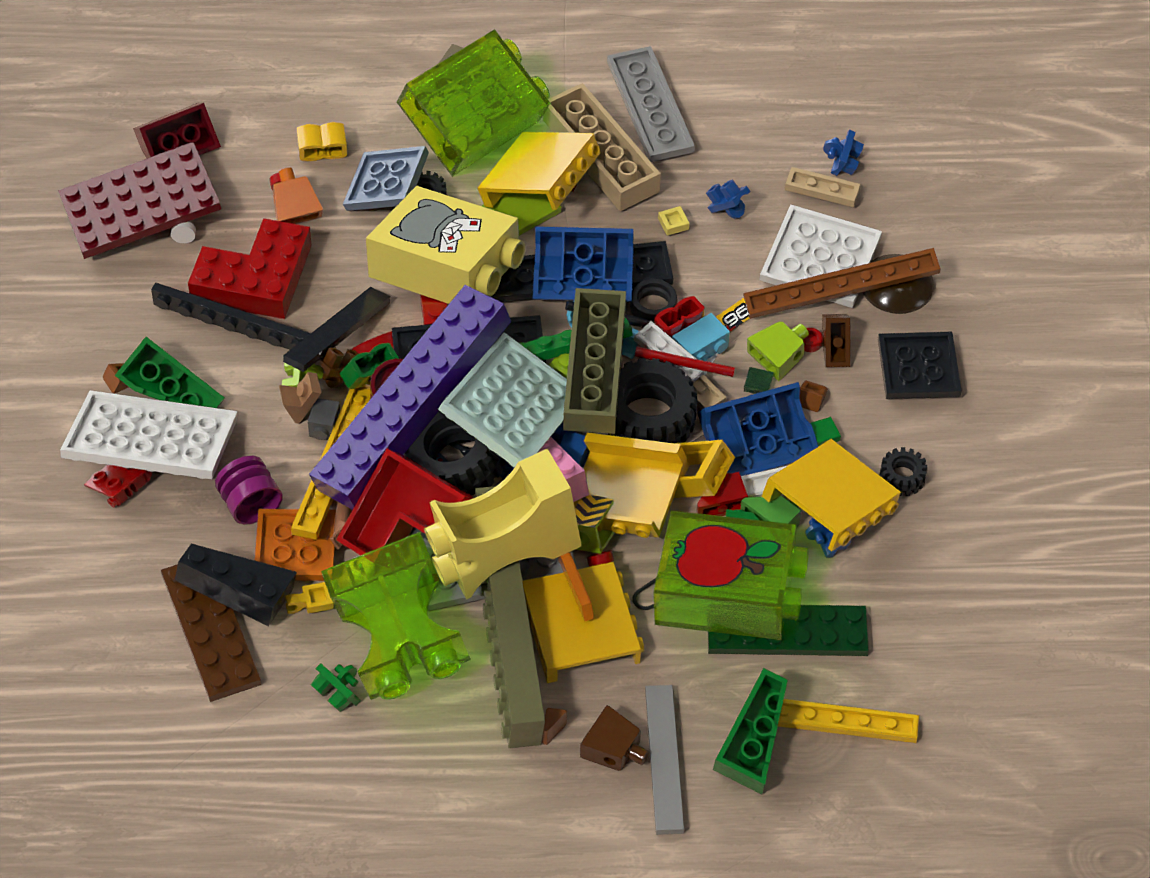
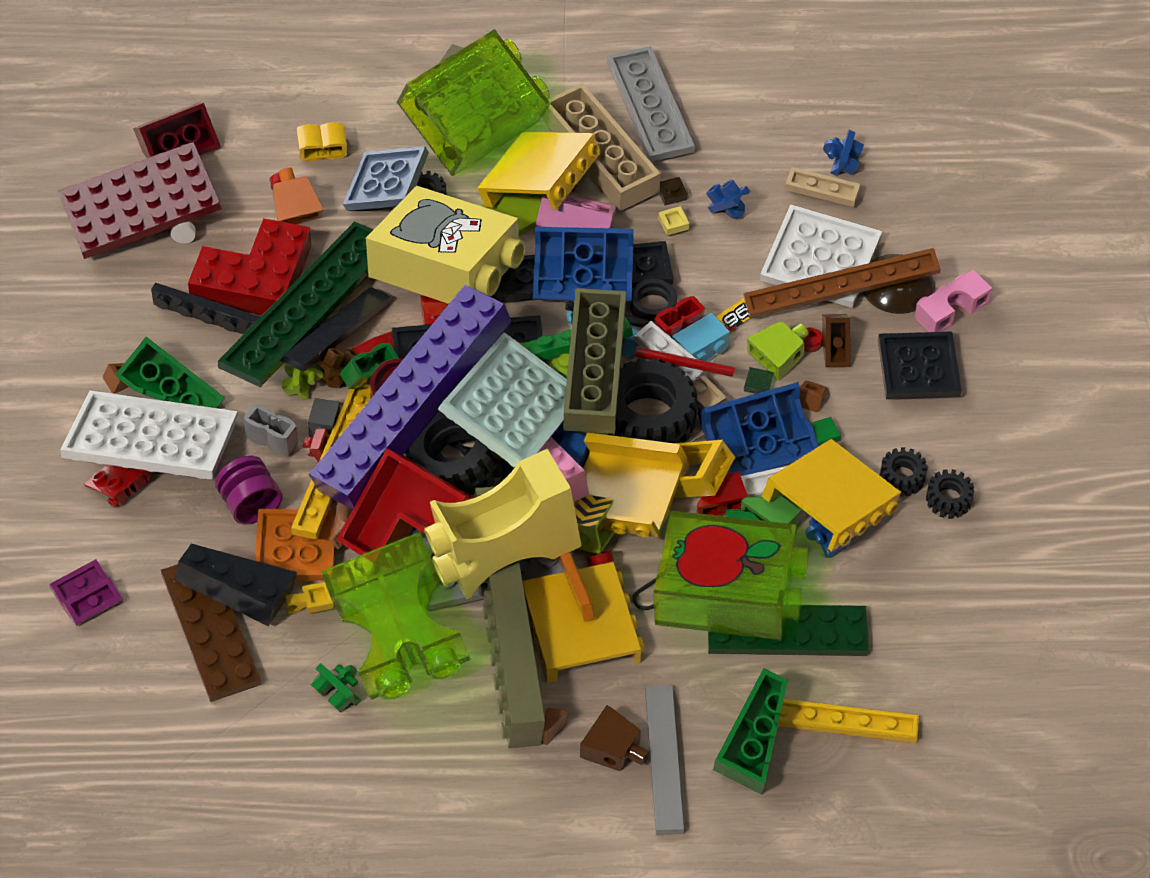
(85, 592): none -> magenta slope
(270, 430): none -> light grey brick
(300, 308): none -> dark green plate
(301, 398): medium nougat slope -> none
(317, 443): none -> red tile
(576, 213): none -> bright pink slope
(672, 191): none -> dark brown plate
(954, 482): none -> black tyre
(966, 291): none -> bright pink arch

